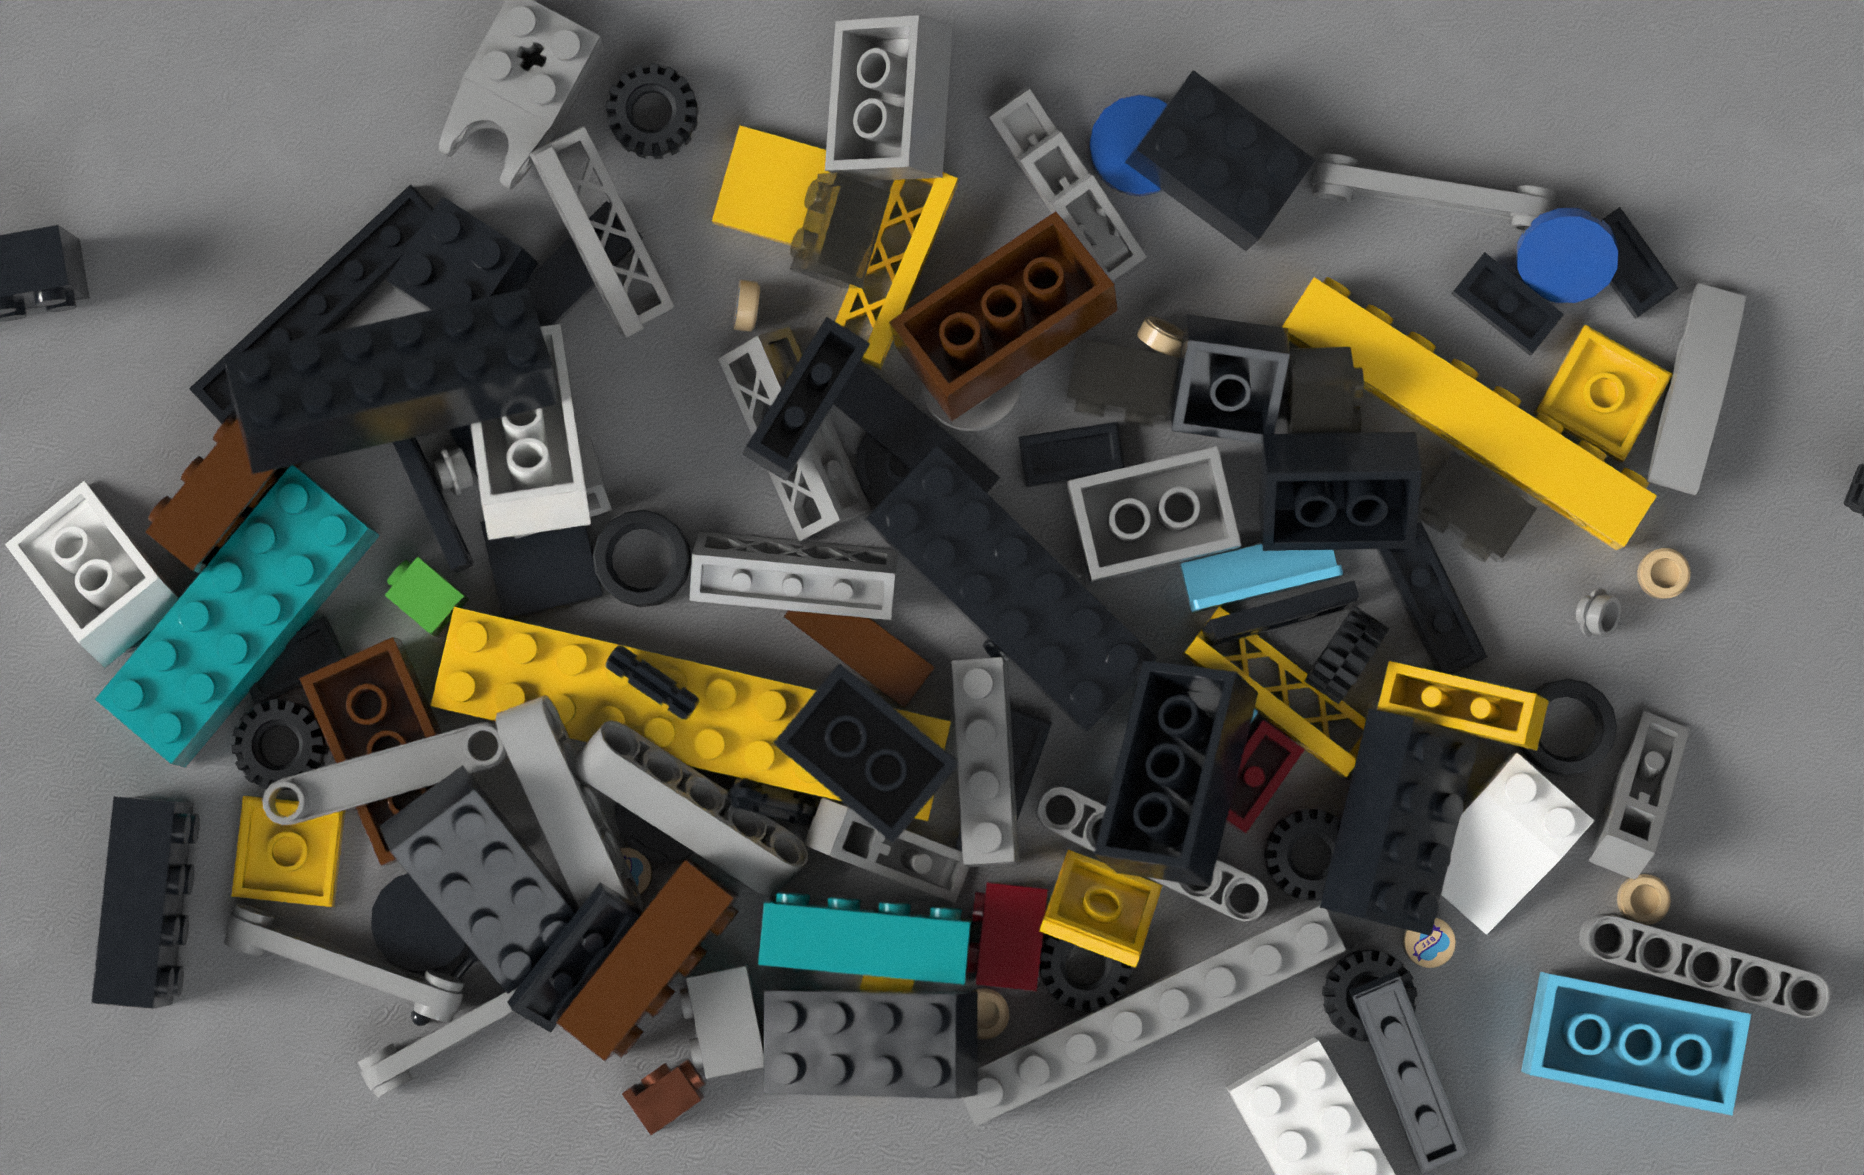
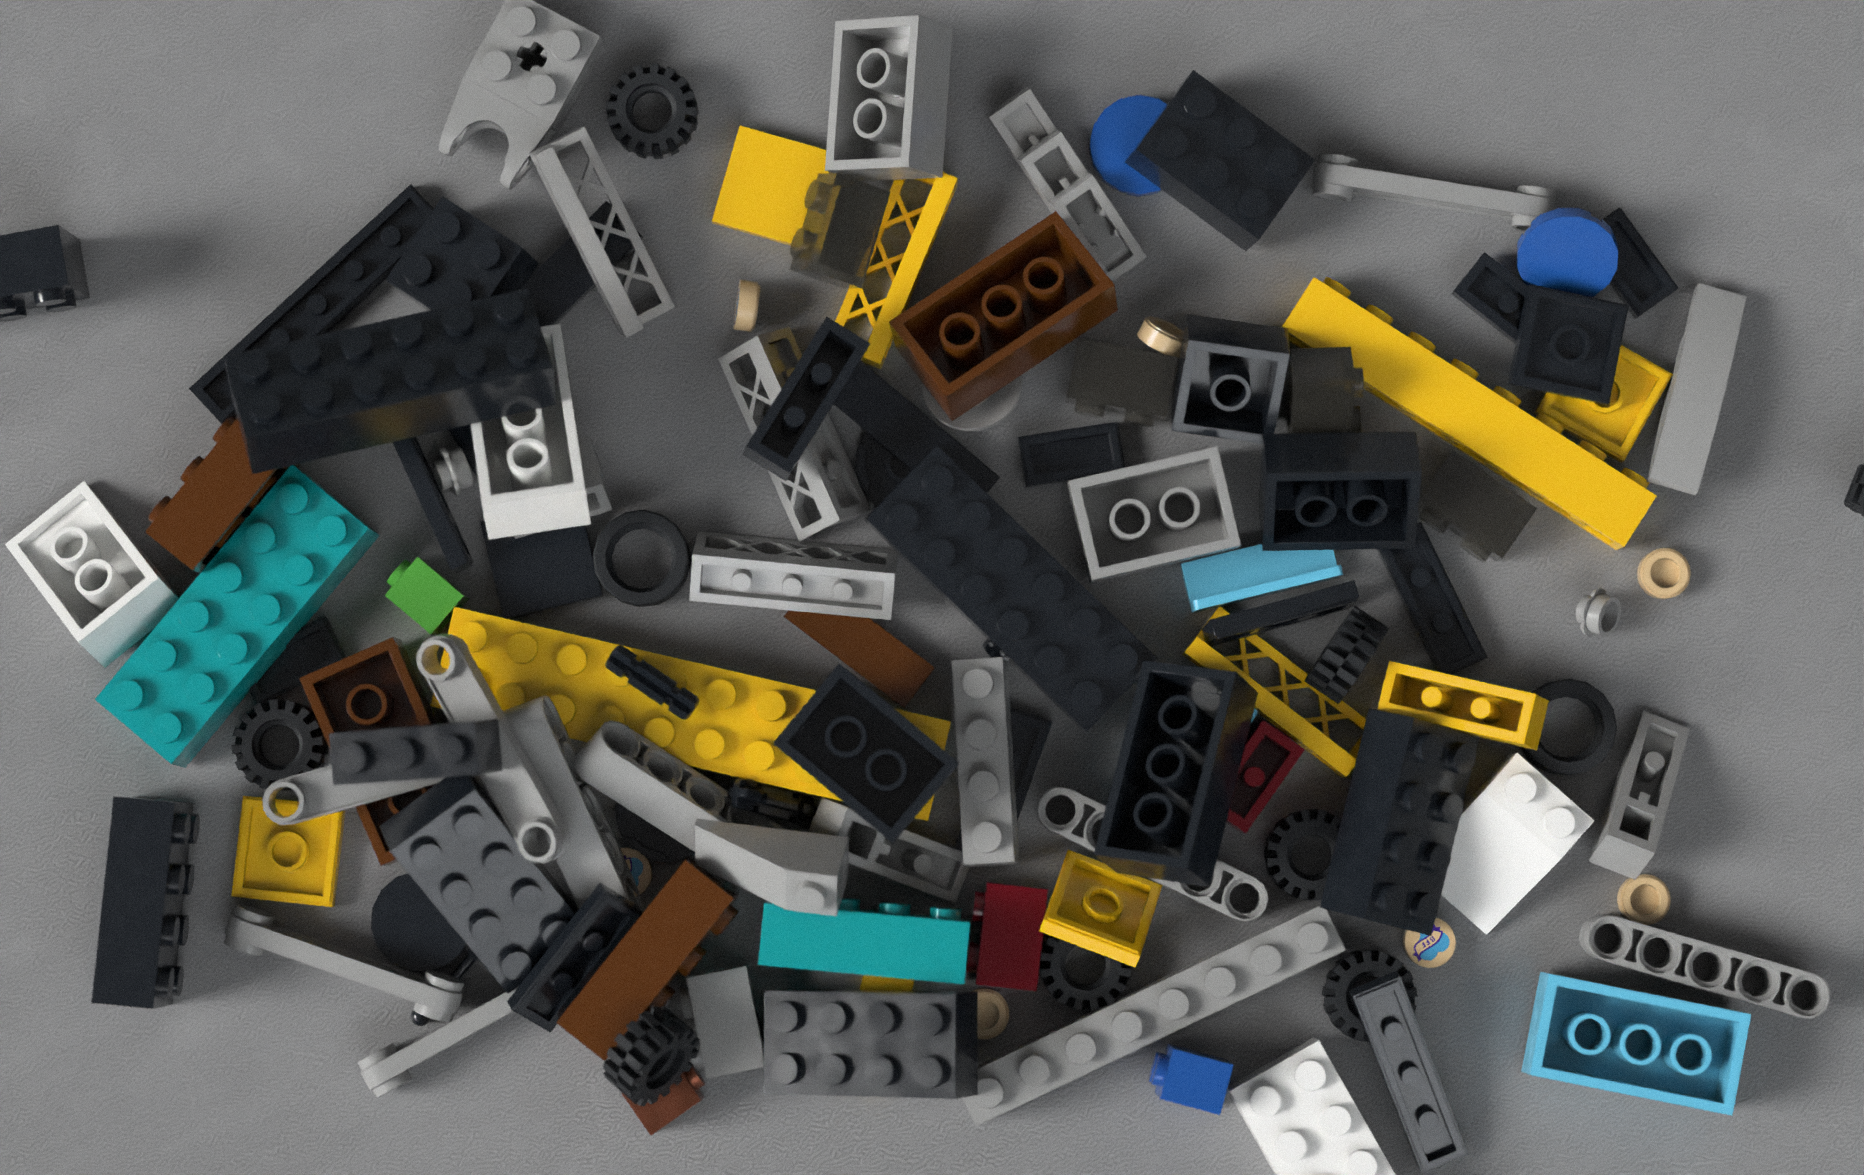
(415, 752): none -> black brick
(517, 787): none -> light grey piece
(651, 1056): none -> black tyre
(779, 865): none -> light grey slope
(1191, 1078): none -> blue piece
(1568, 344): none -> black tile

